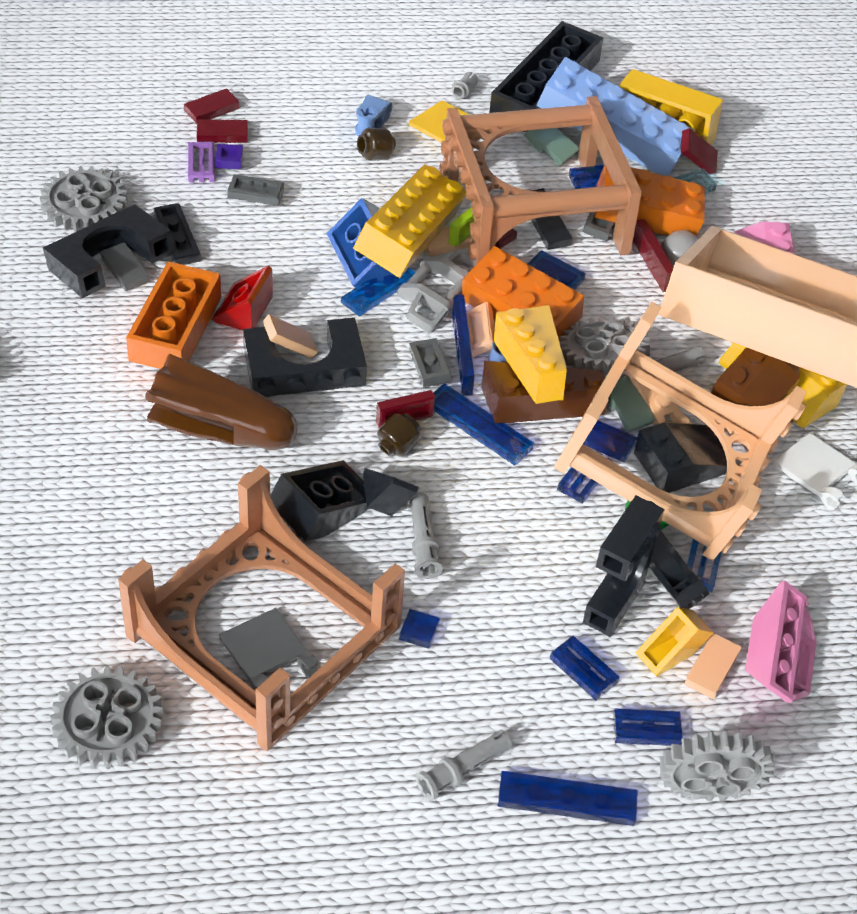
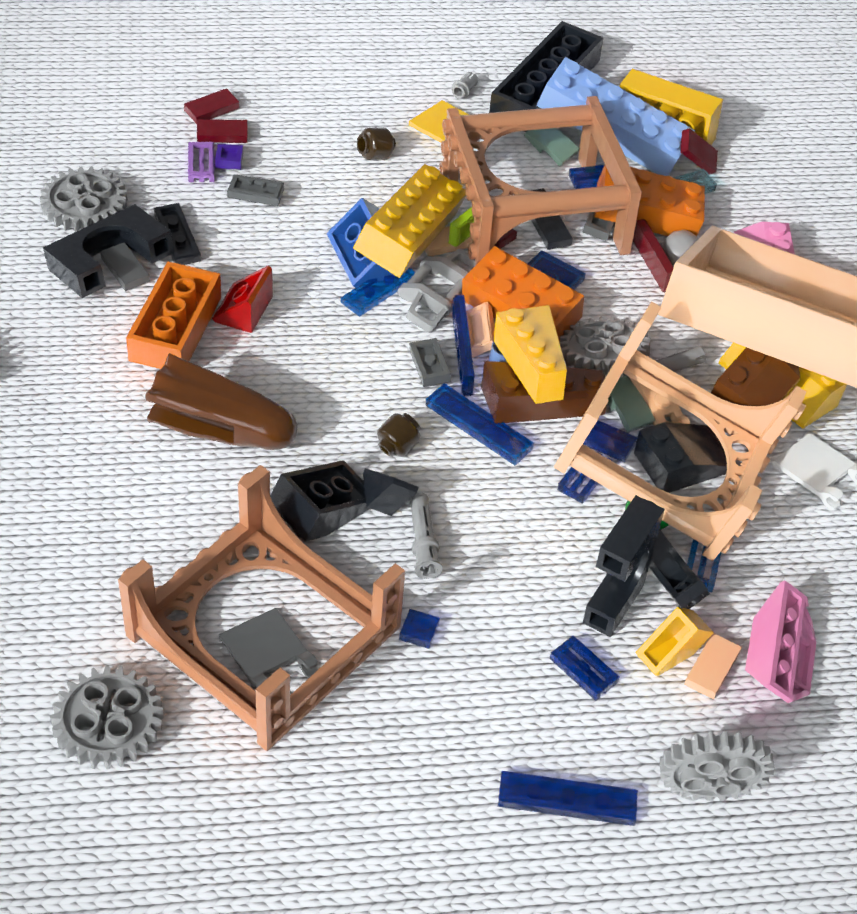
(274, 375): black arch -> none
(290, 336): light nougat tile -> none
(372, 113): medium blue piece -> none
(416, 405): dark red tile -> none
(451, 770): light grey pin -> none
(648, 732): clear blue tile -> none

